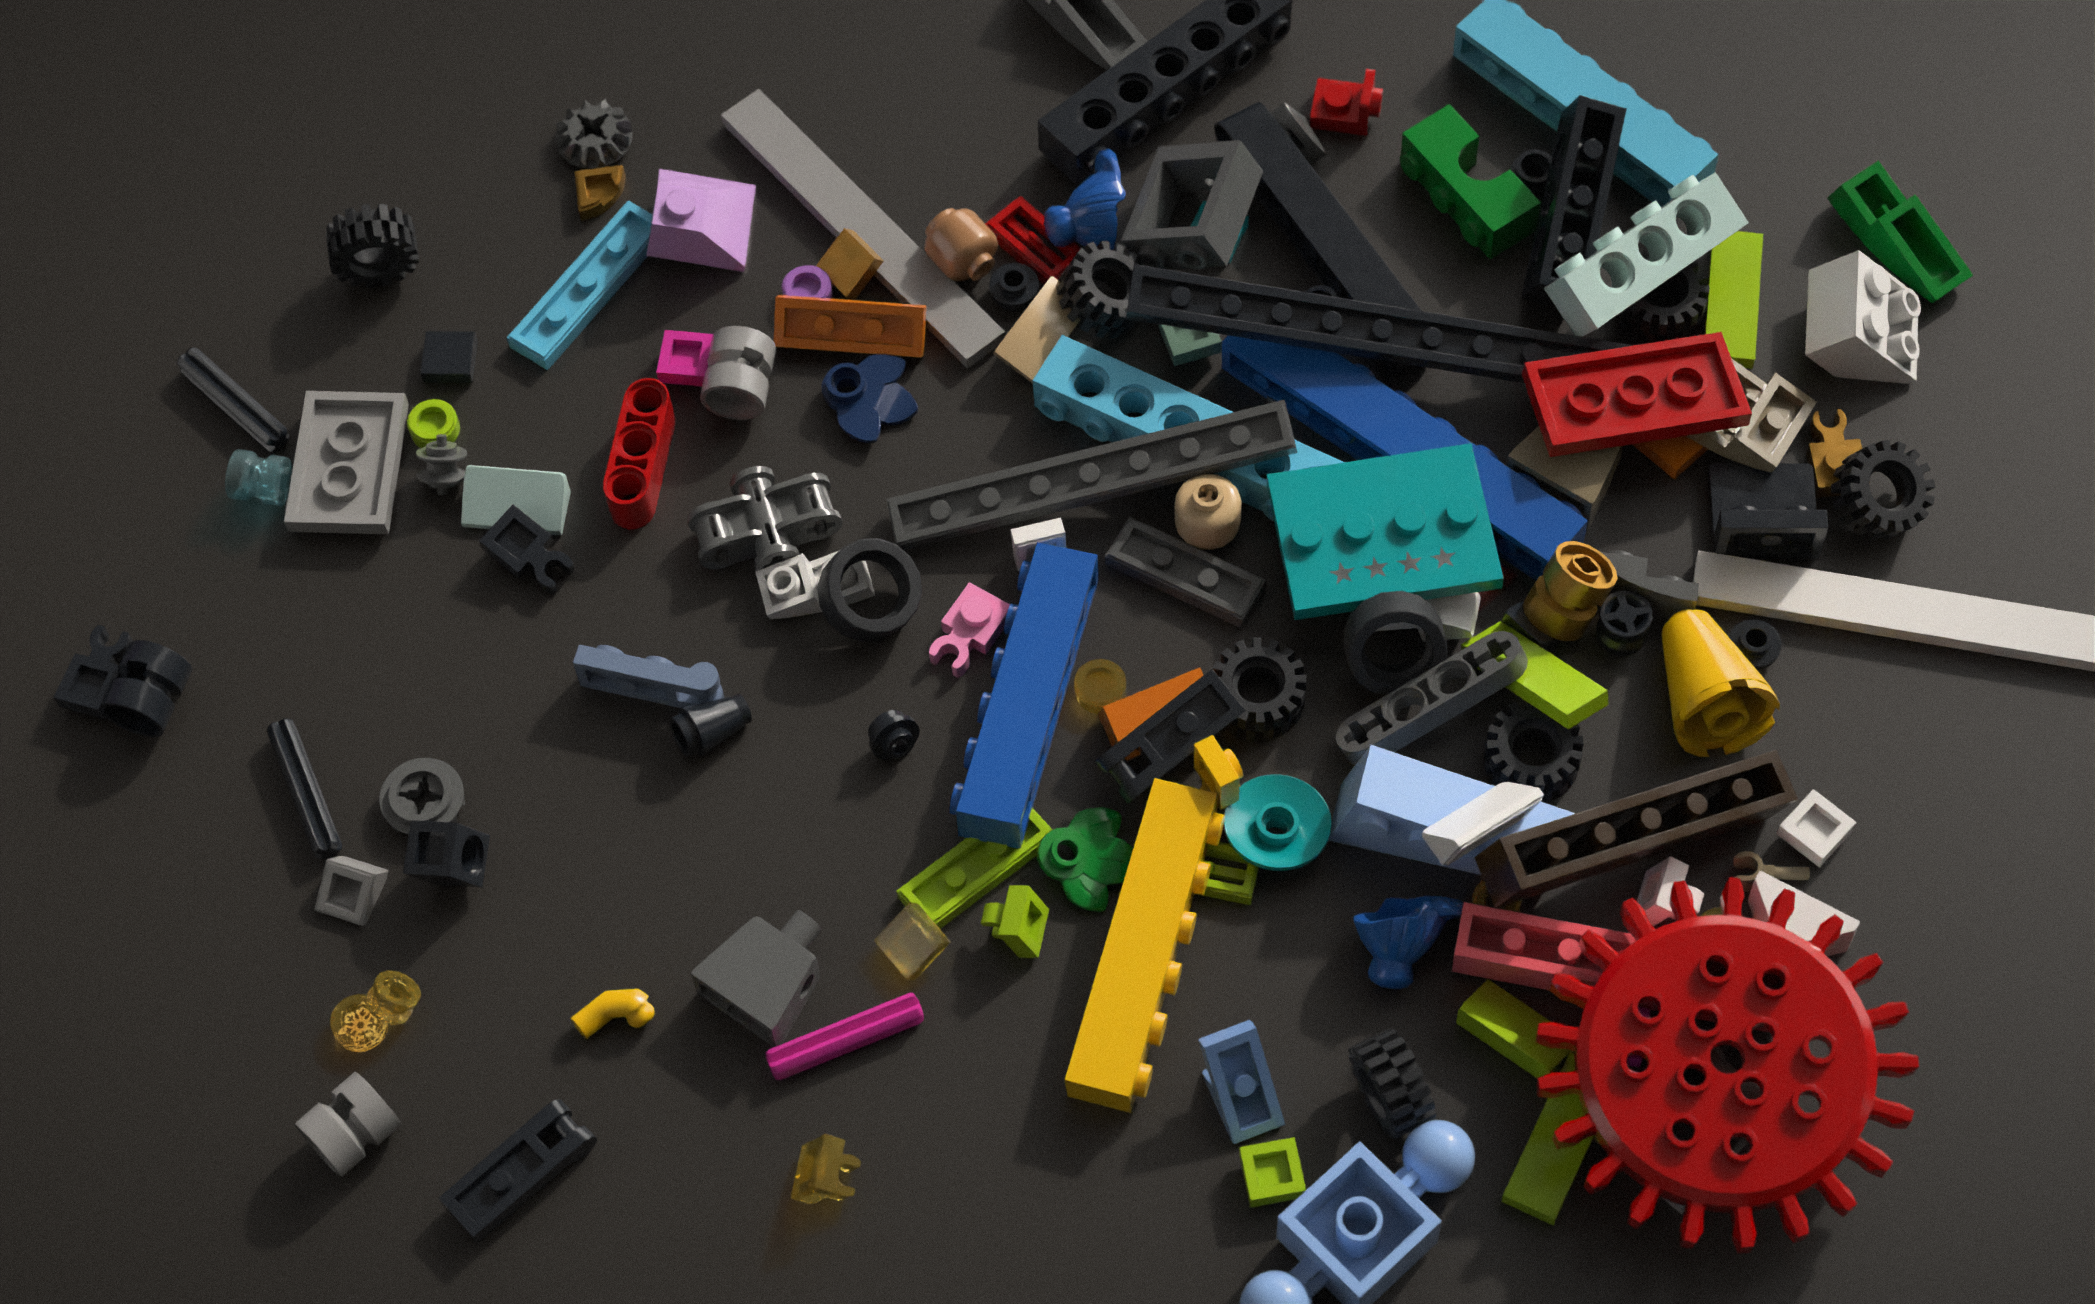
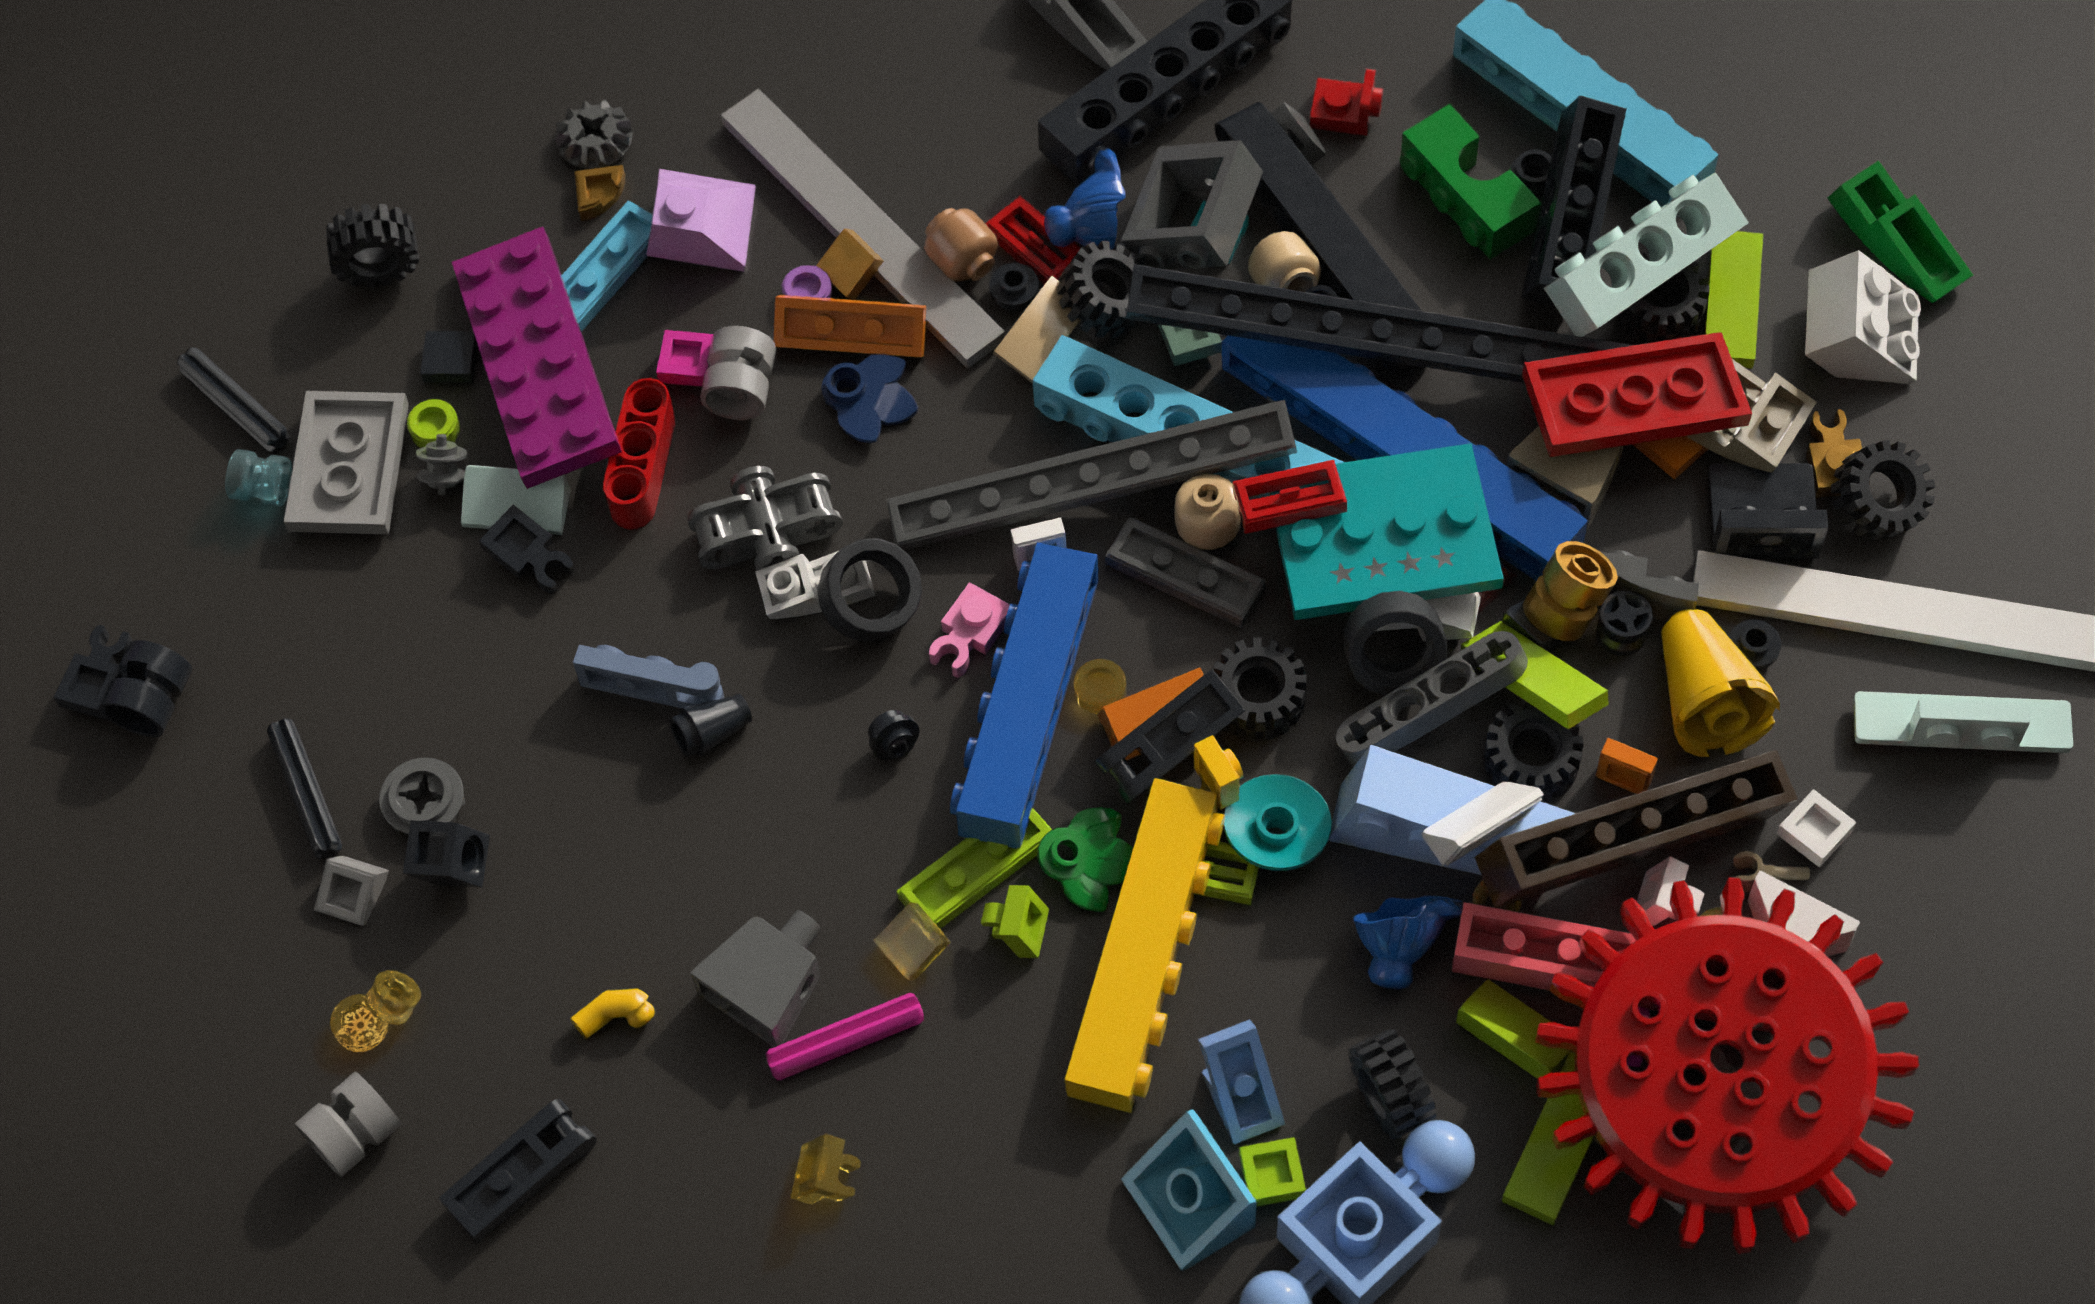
(536, 358): none -> magenta plate
(1191, 1192): none -> medium azure slope
(1284, 263): none -> tan head
(1292, 502): none -> red tile
(1626, 766): none -> orange tile
(1962, 722): none -> light aqua bracket

